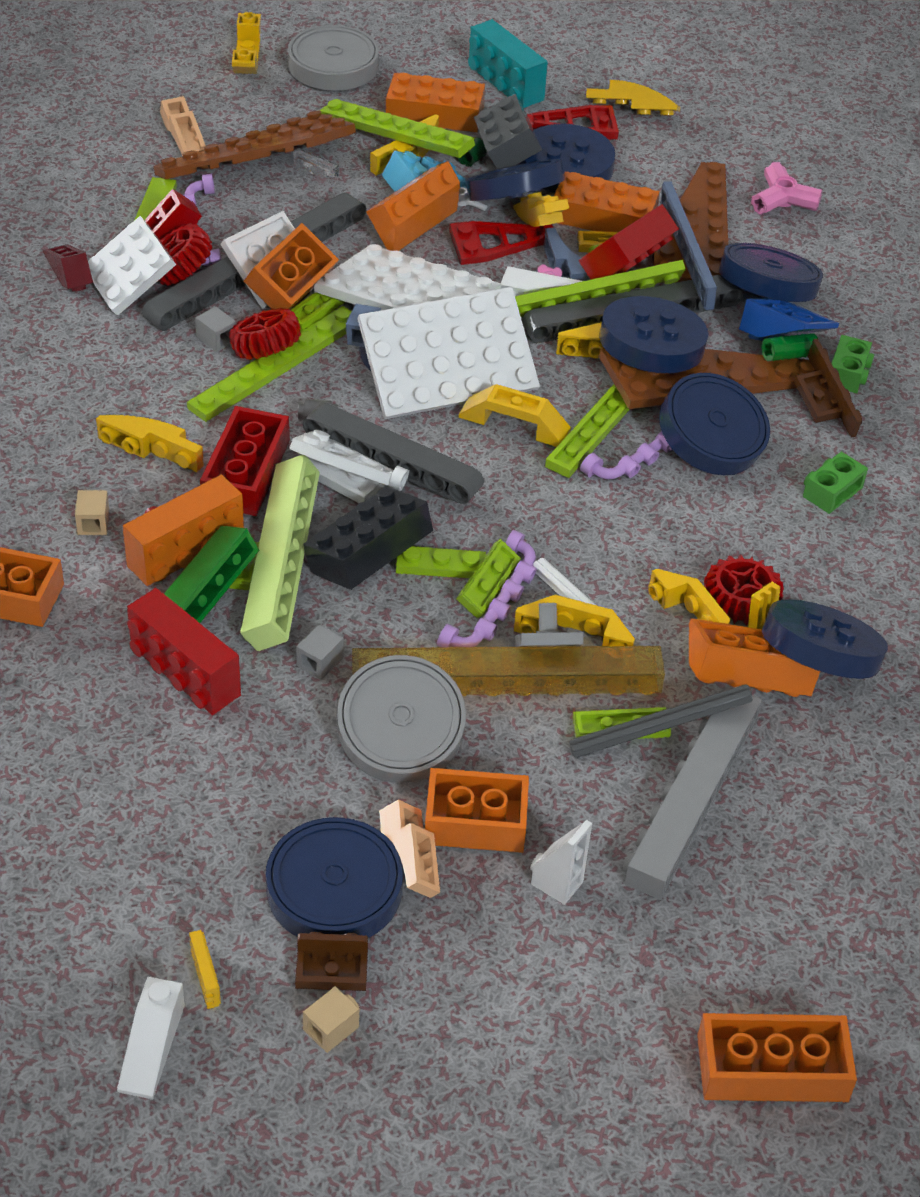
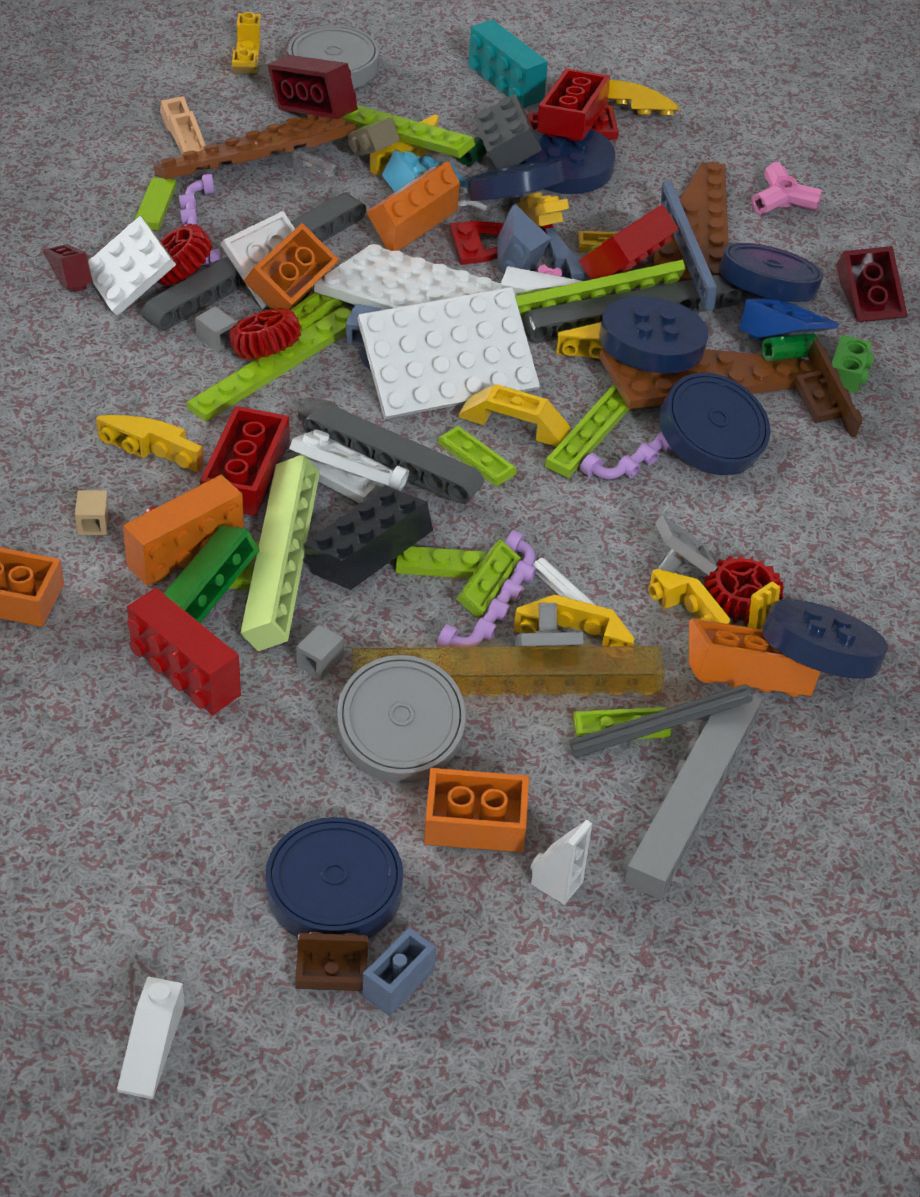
(172, 213): red slope -> none
(205, 969): yellow tile -> none
(313, 86): none -> dark red brick
(331, 1019): tan brick -> none
(373, 137): none -> dark tan brick
(399, 971): none -> sand blue brick
(415, 846): light nougat slope -> none
(425, 96): orange brick -> none
(477, 455): none -> lime tile
(520, 242): none -> sand blue slope
(573, 104): none -> red brick
(603, 203): orange brick -> none
(682, 547): none -> light grey tile
(776, 1057): orange brick -> none
(834, 482): bright green brick -> none
(872, 284): none -> dark red slope

